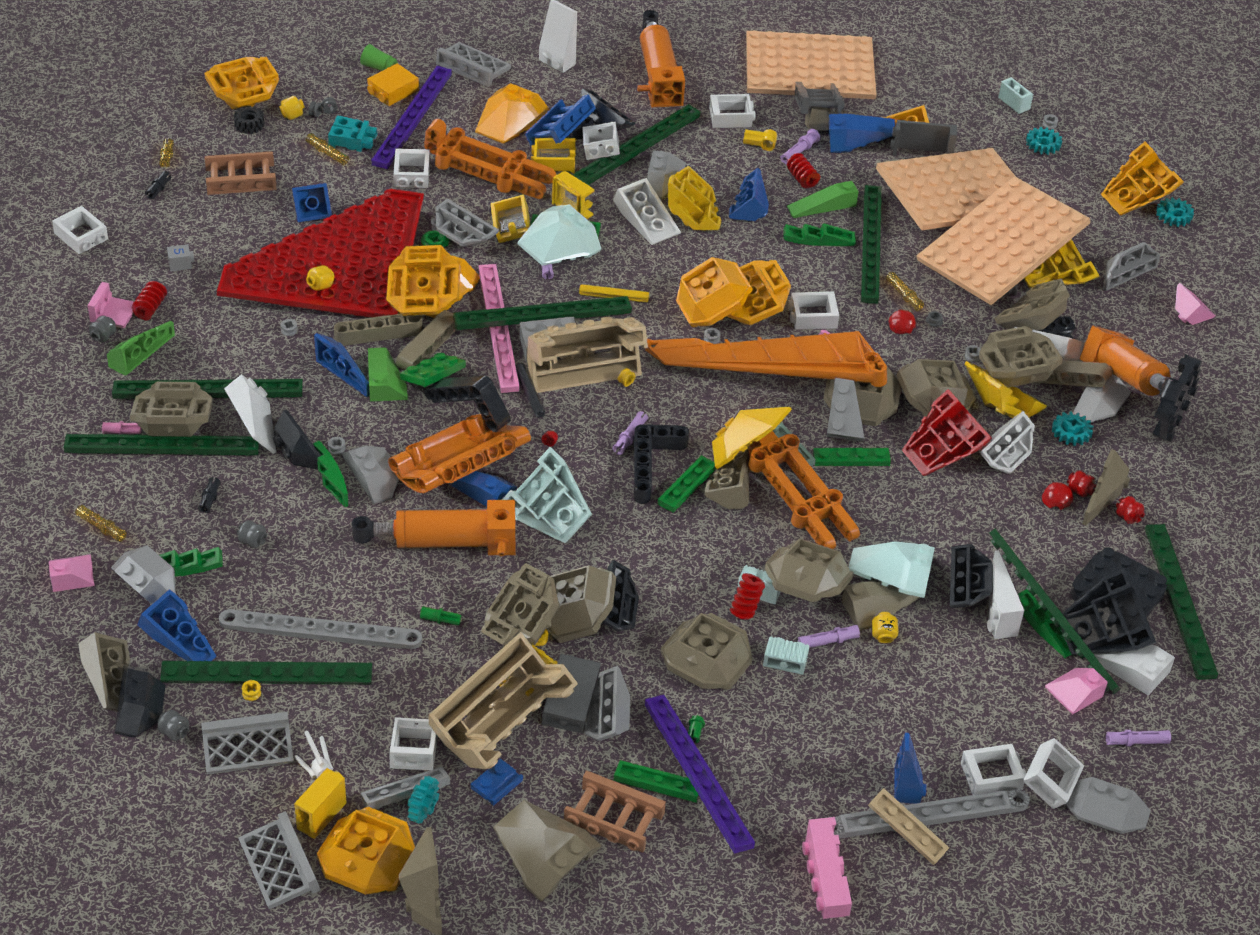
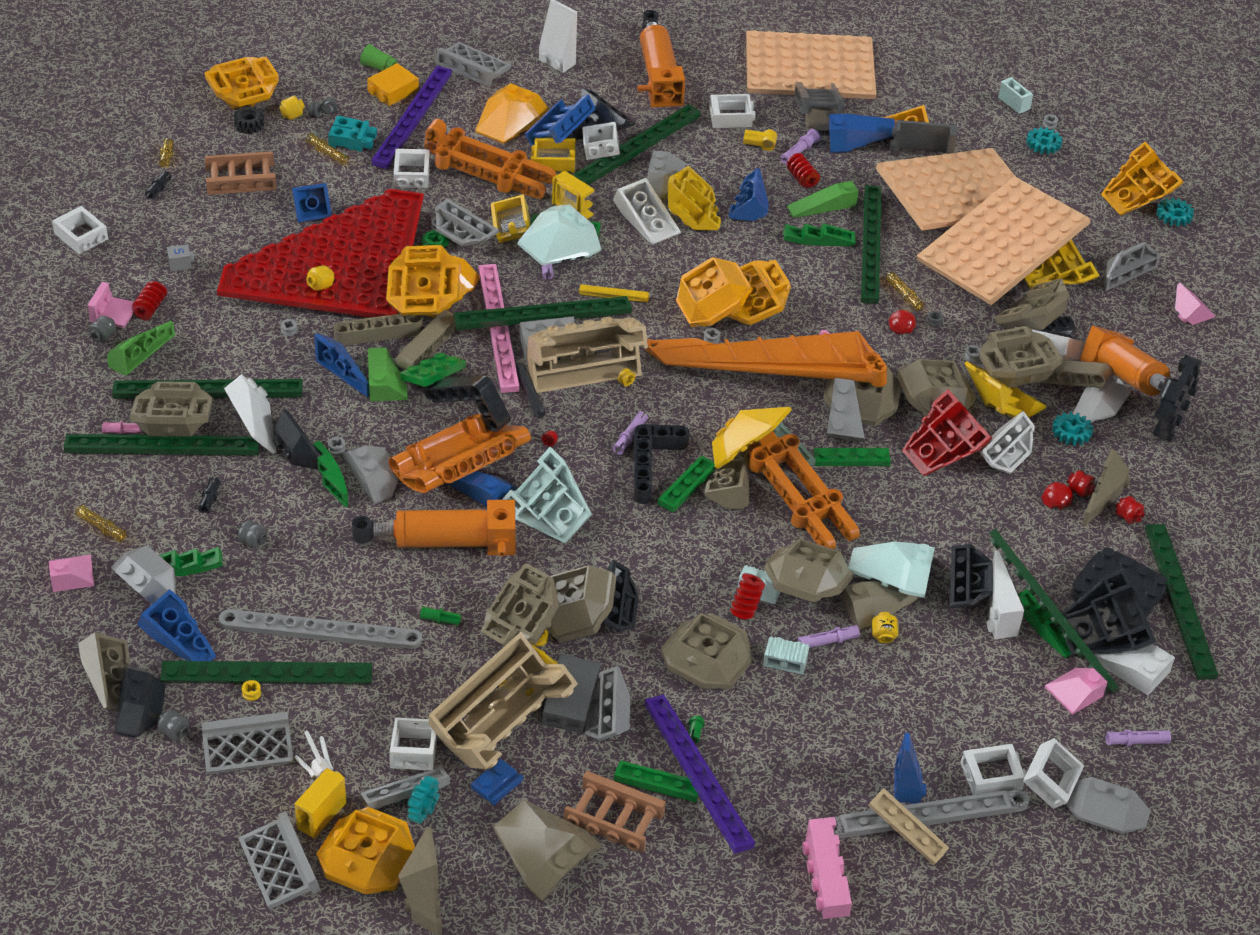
(813, 320): white window -> none

